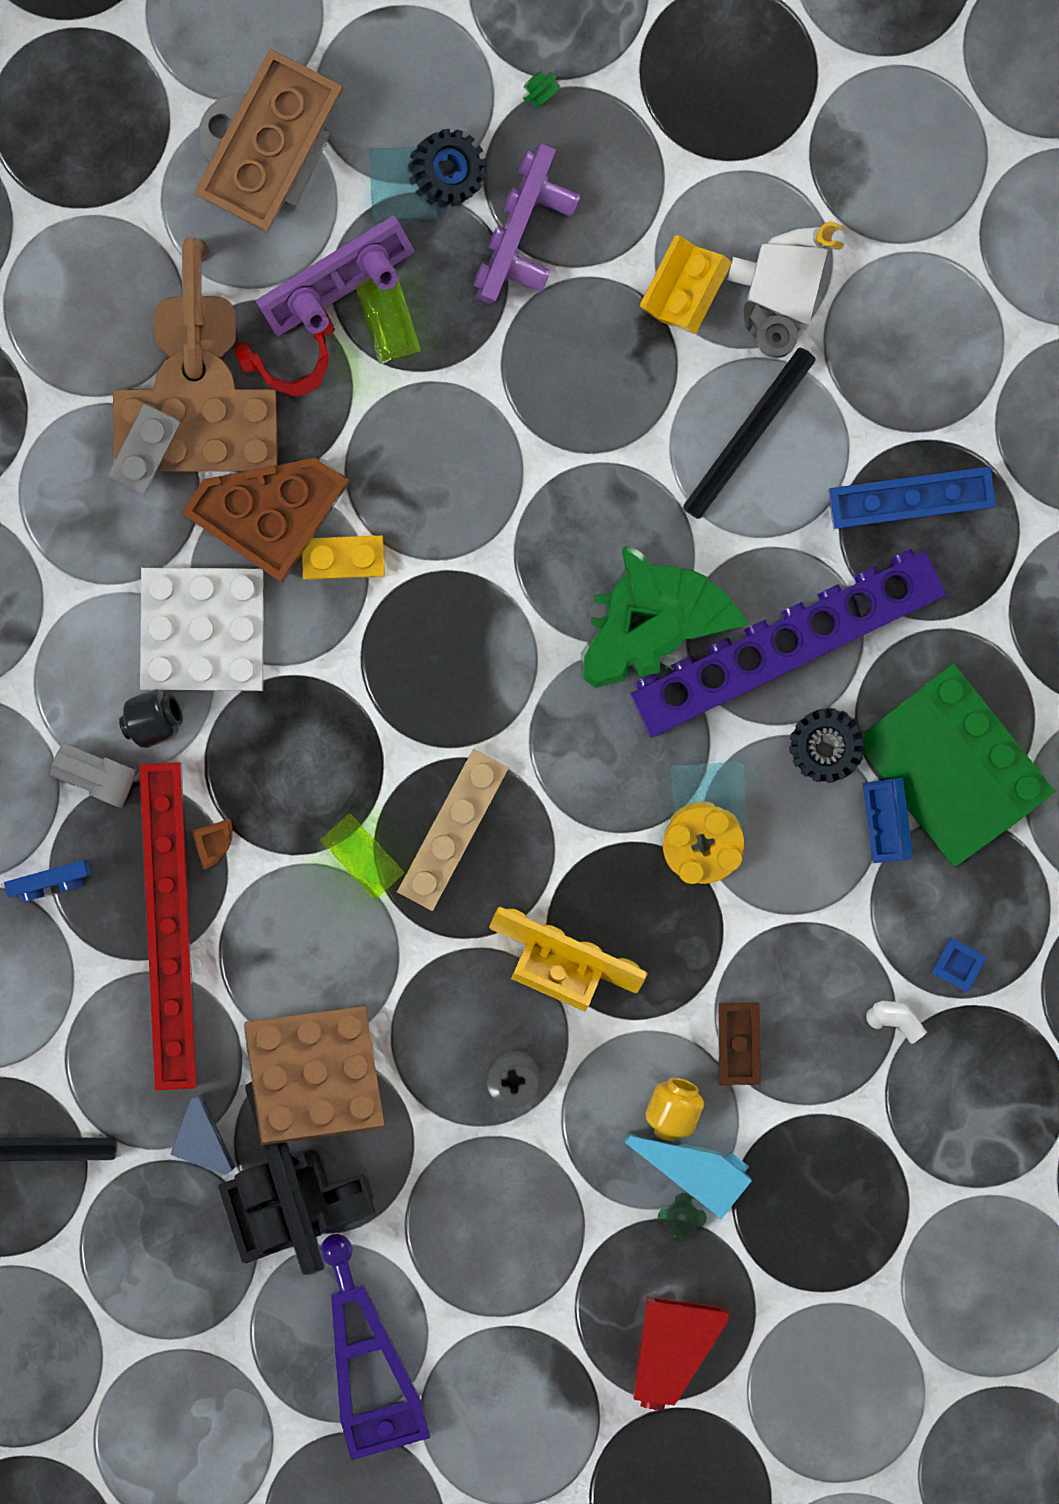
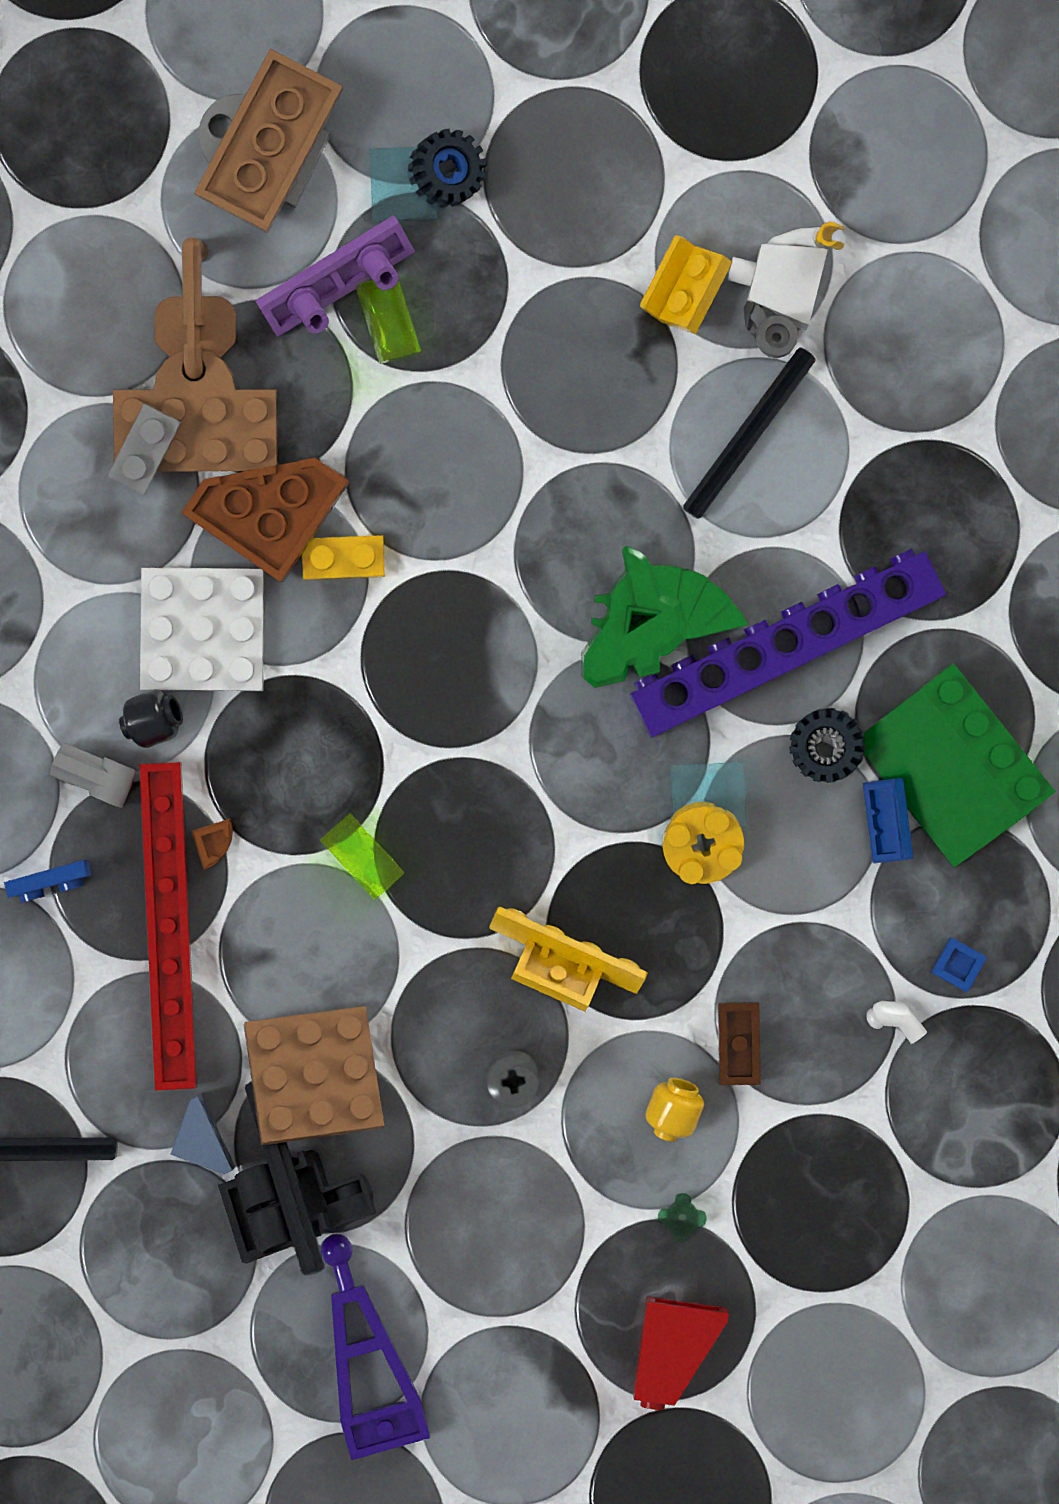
(304, 384): red helmet -> none
(453, 829): tan plate -> none
(505, 240): medium lavender plate -> none
(540, 88): green plate -> none
(700, 1171): medium azure slope -> none
(911, 498): blue plate -> none

